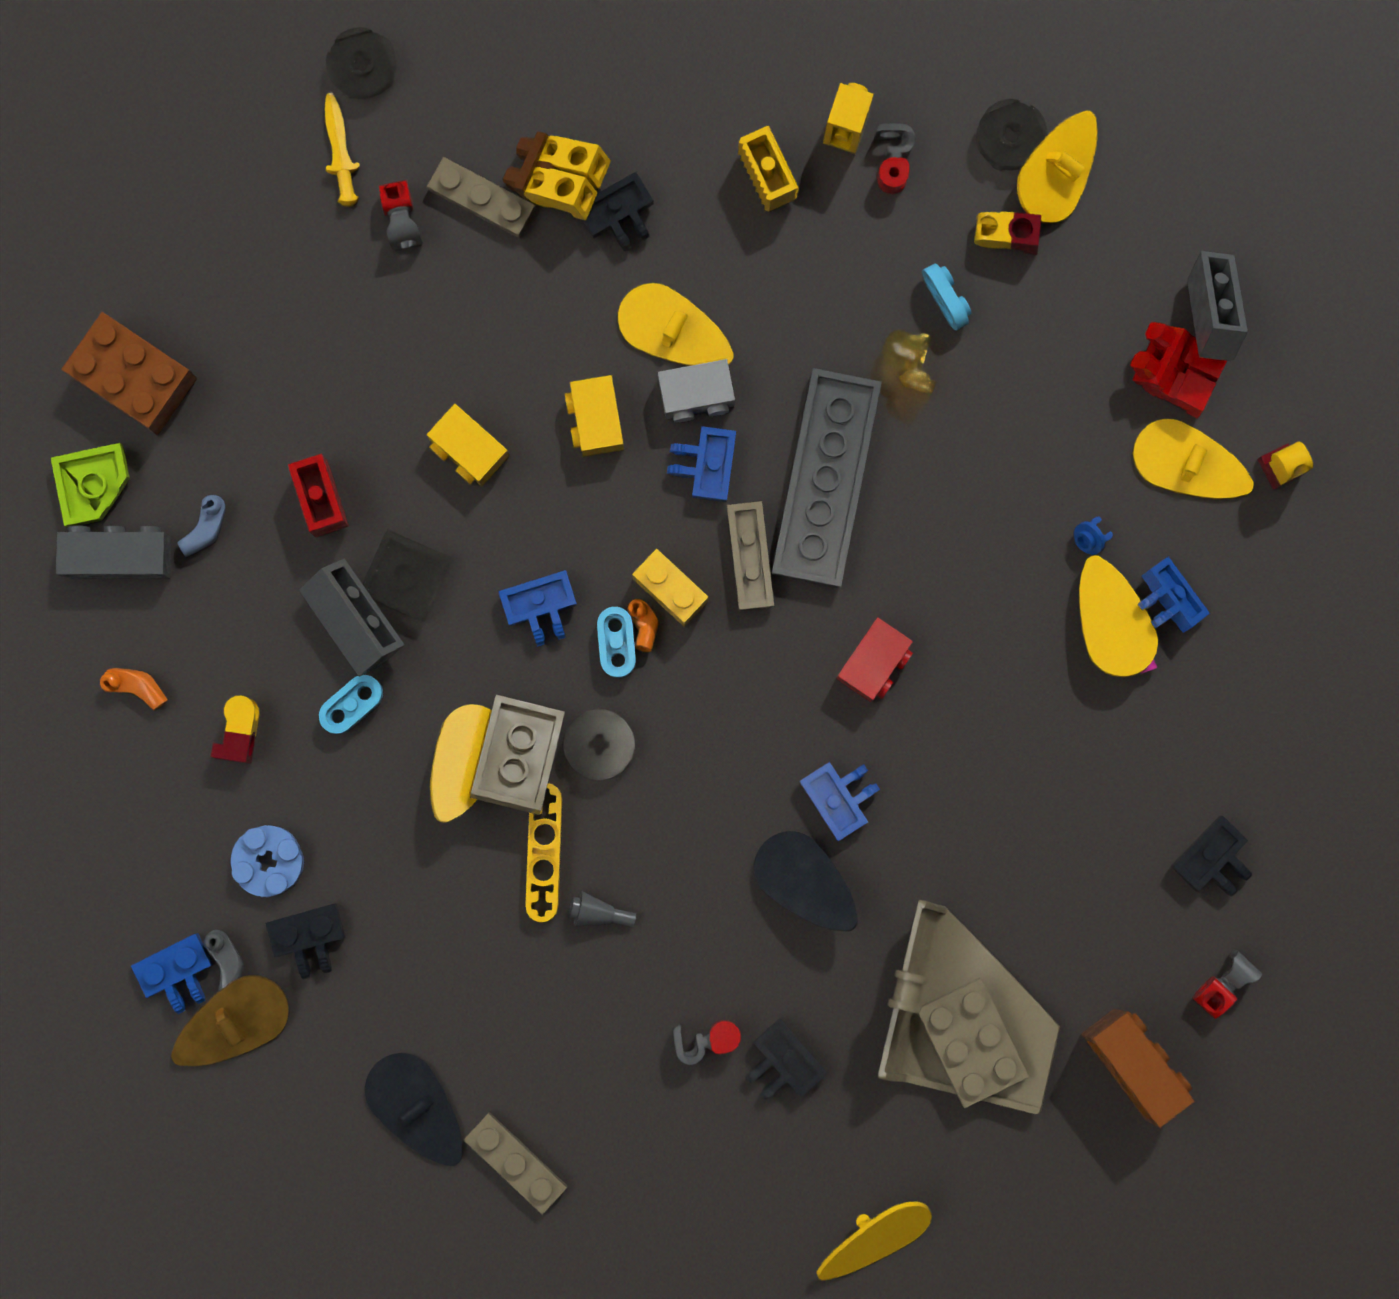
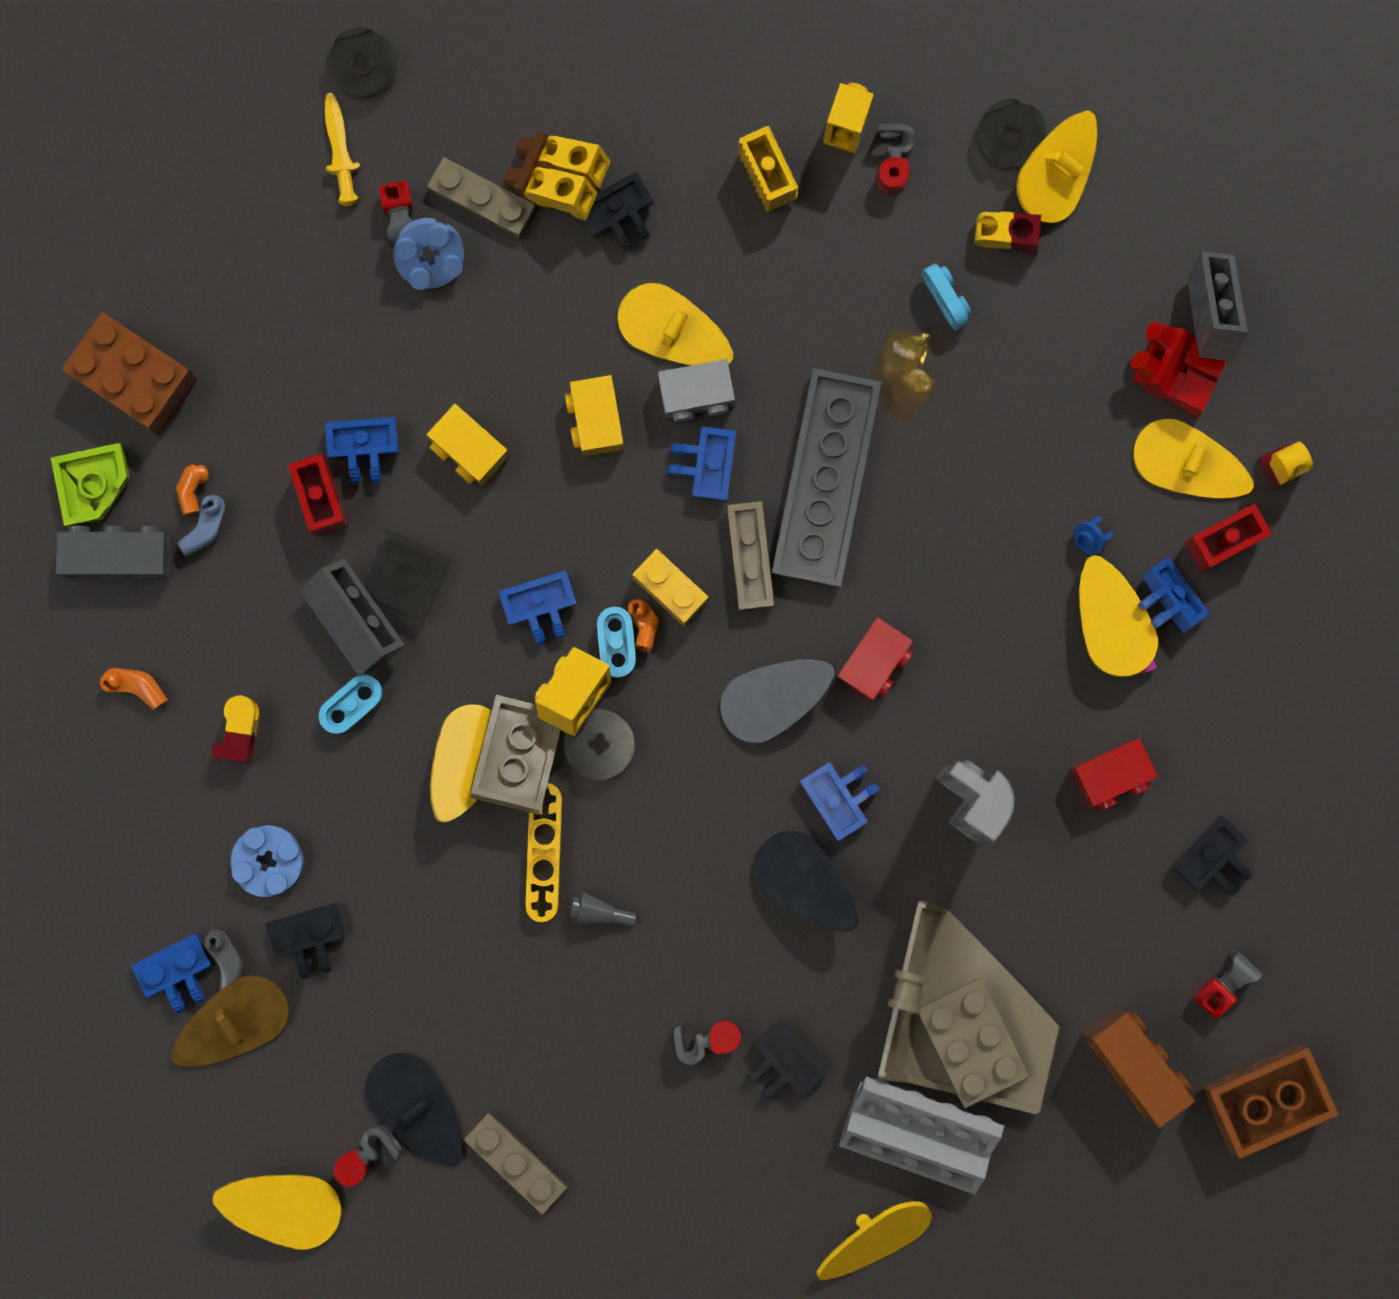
(186, 488): none -> orange arm
(282, 1208): none -> yellow shield
(354, 1164): none -> leg
(362, 439): none -> blue hinge
(436, 236): none -> medium blue plate
(572, 691): none -> yellow brick
(774, 697): none -> shield
(920, 1134): none -> light grey brick
(985, 802): none -> light grey brick
(1113, 774): none -> red brick
(1228, 537): none -> red brick
(1269, 1101): none -> dark orange brick

